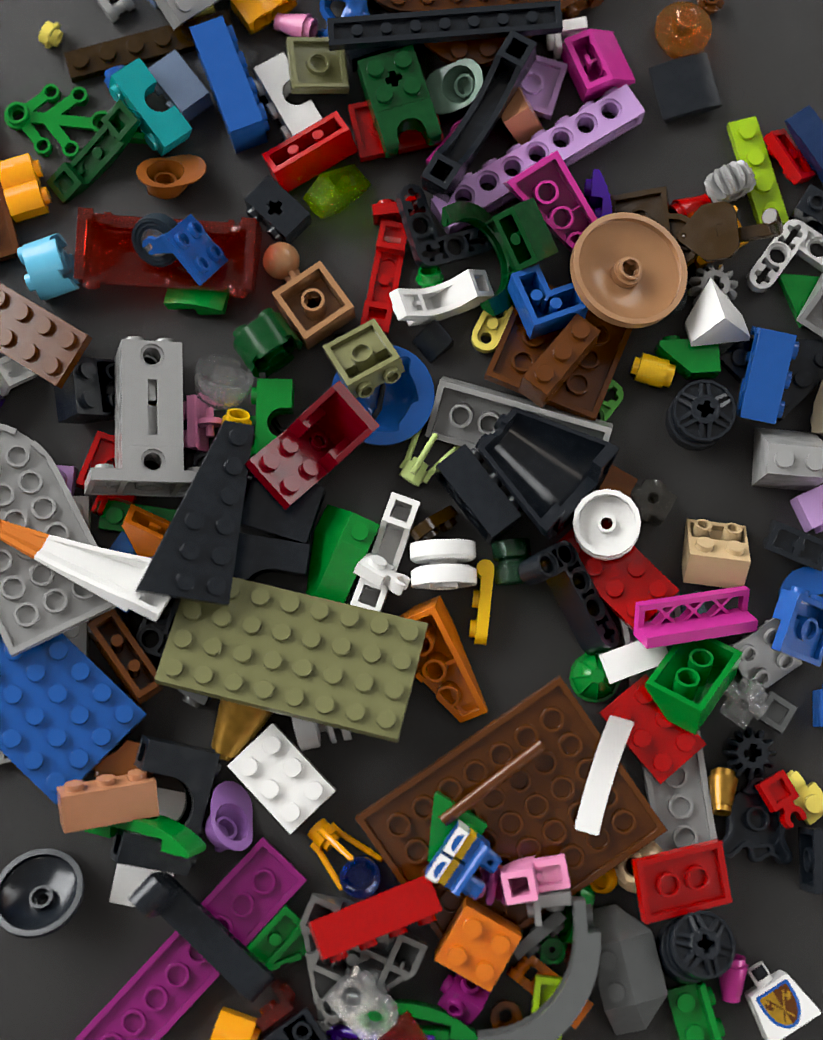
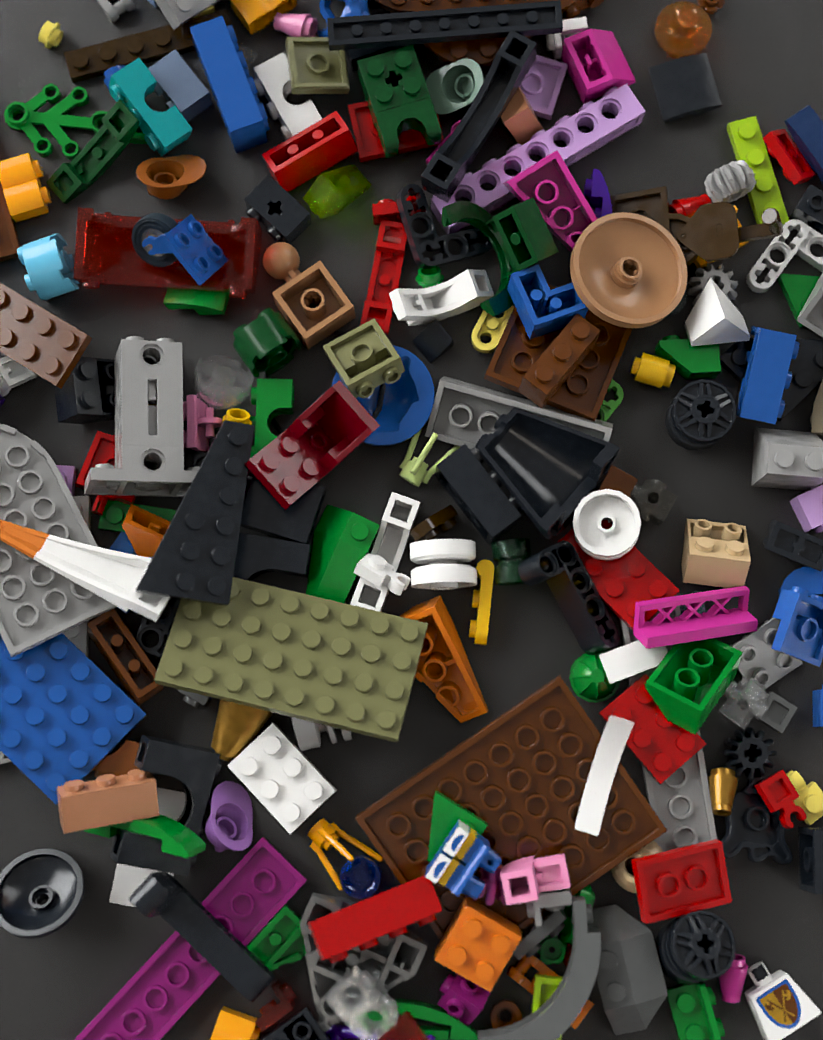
(492, 783): reddish brown bar -> none
(606, 882): light orange plate -> none

